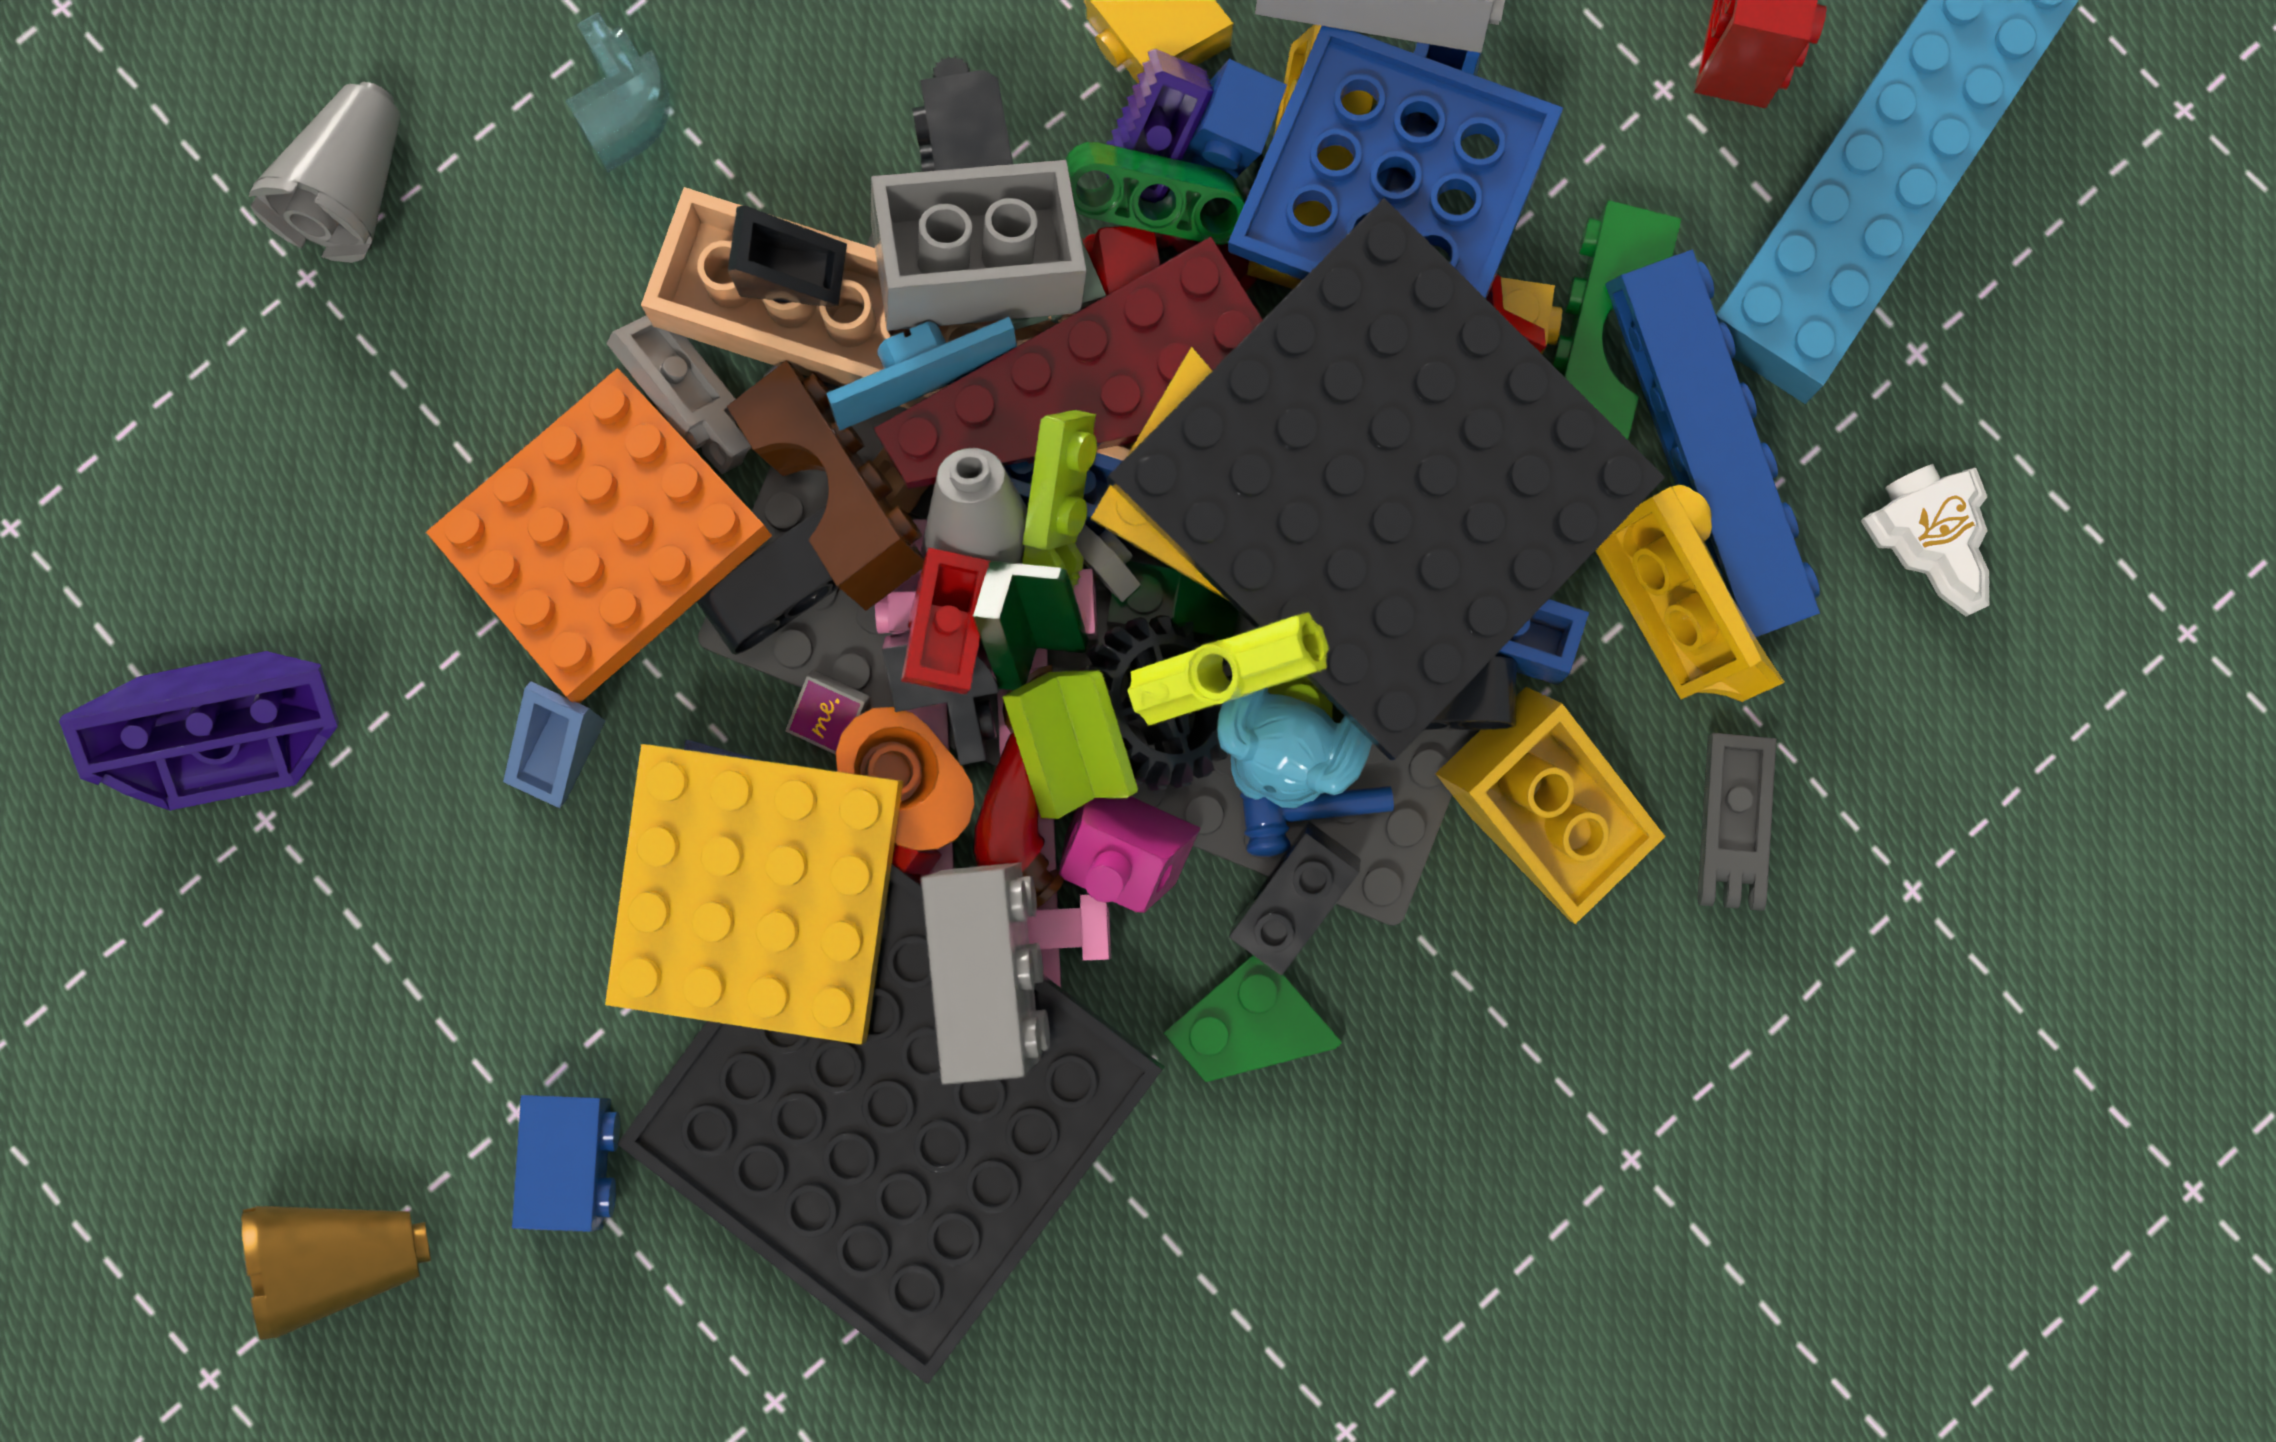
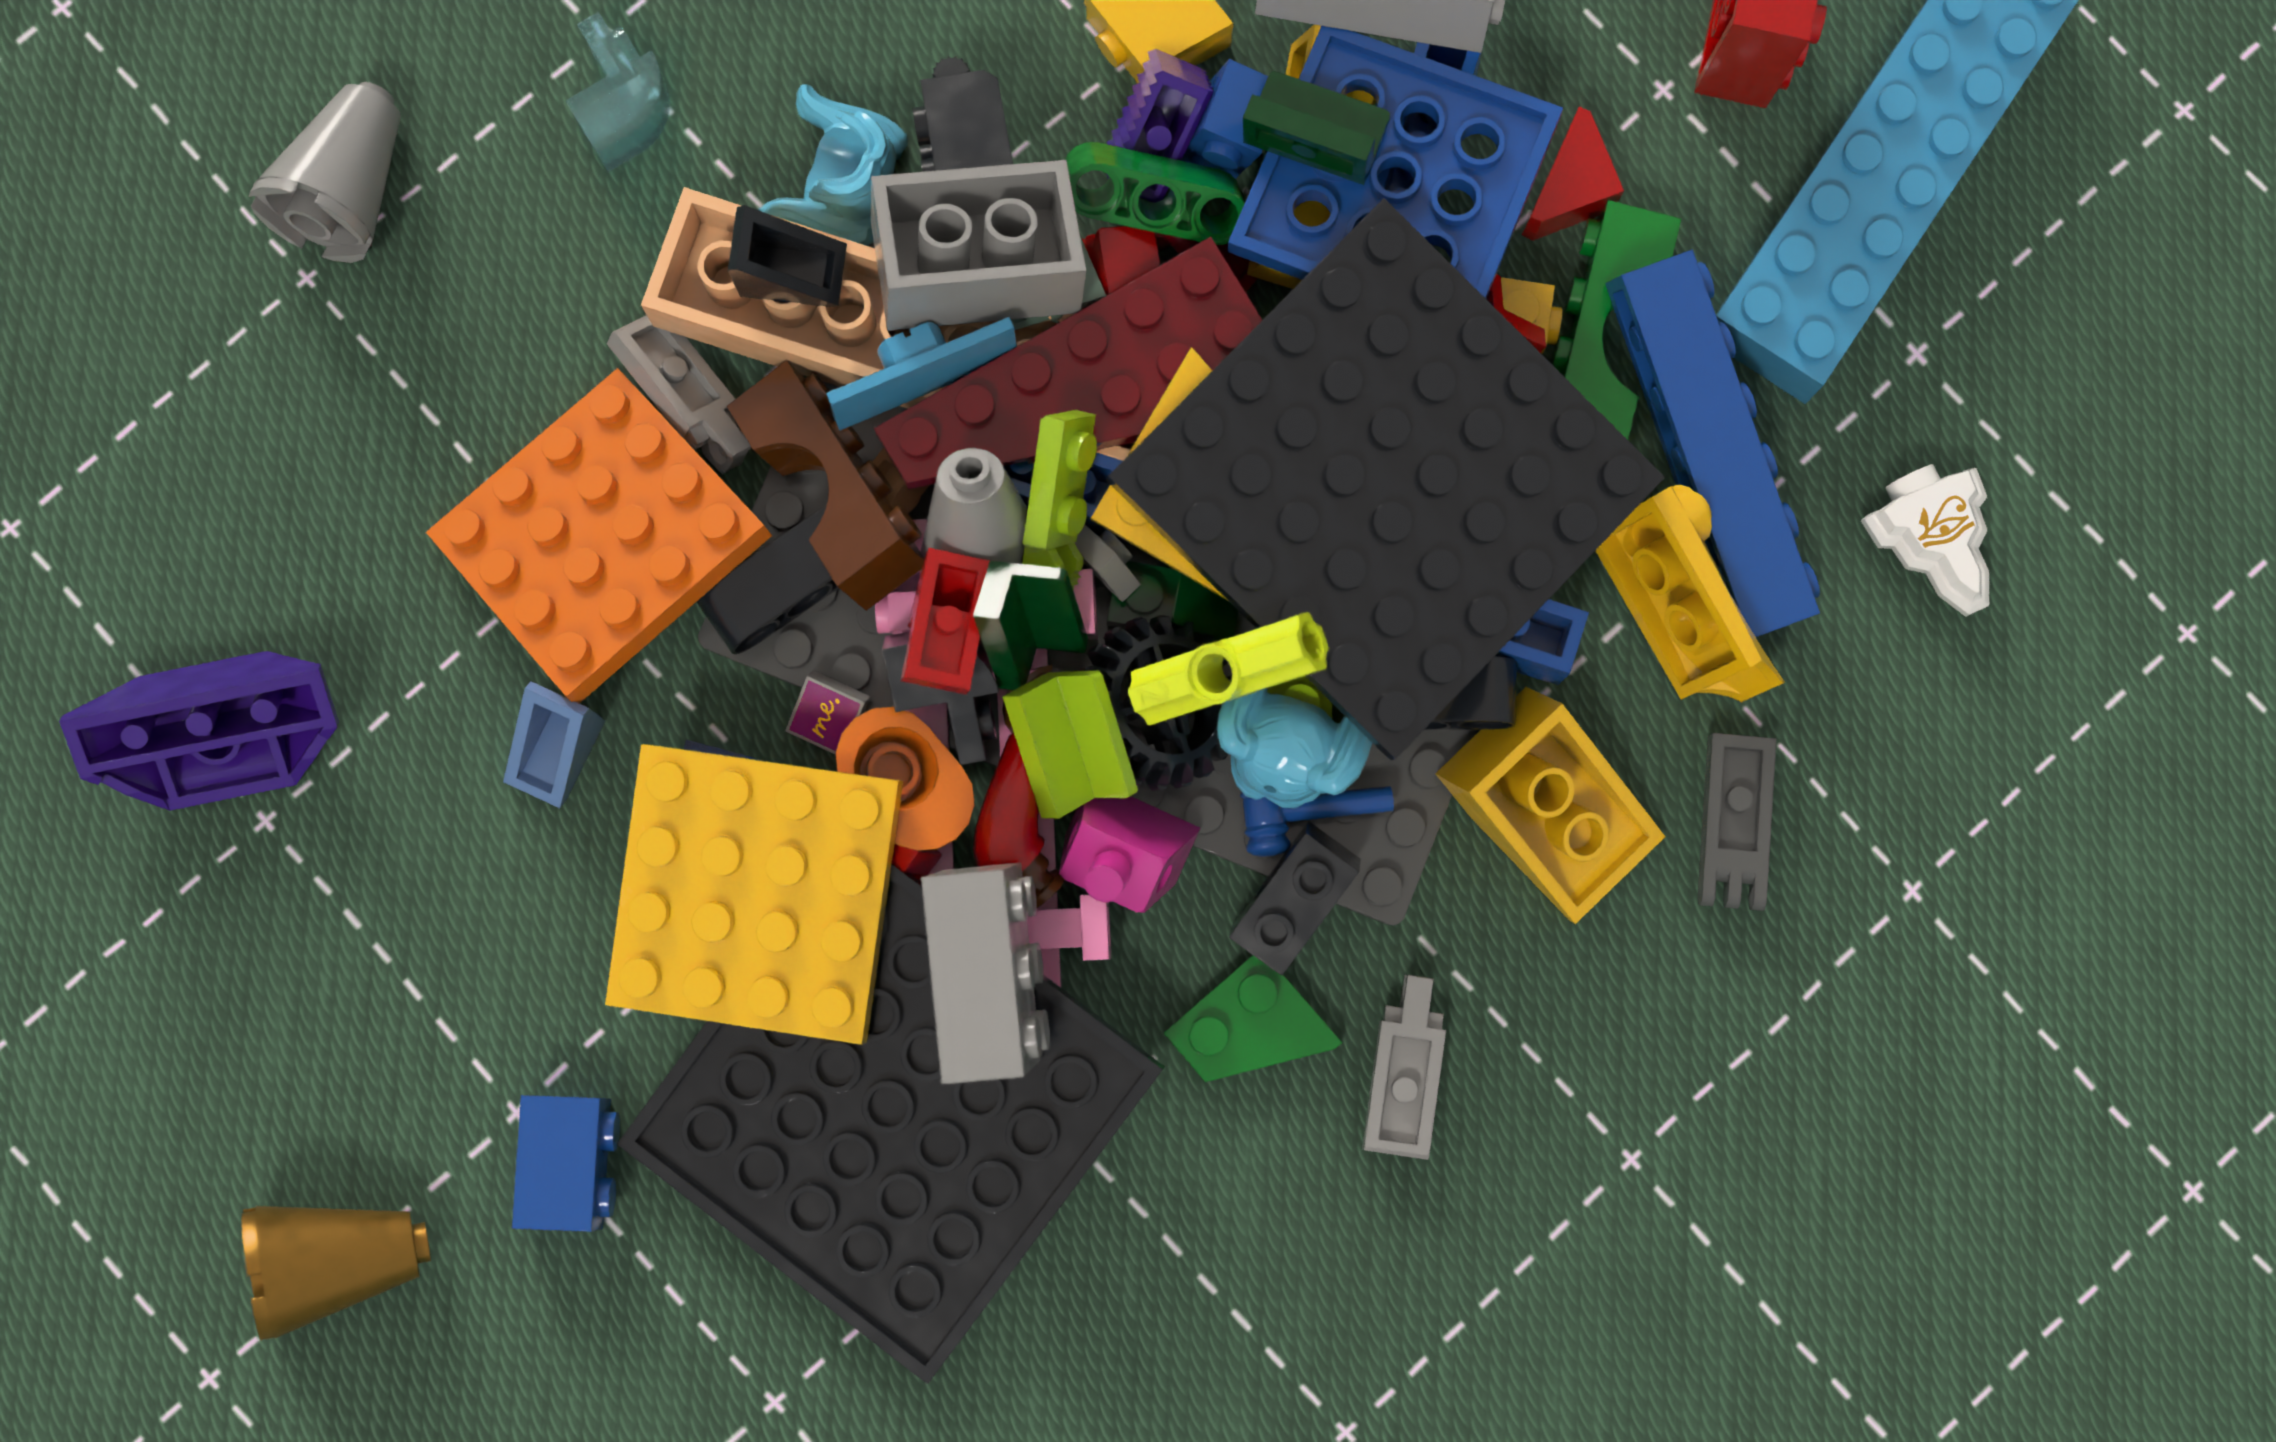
(839, 183): none -> medium azure hair
(1315, 126): none -> dark green panel
(1406, 1074): none -> light grey hinge
(1577, 182): none -> red slope

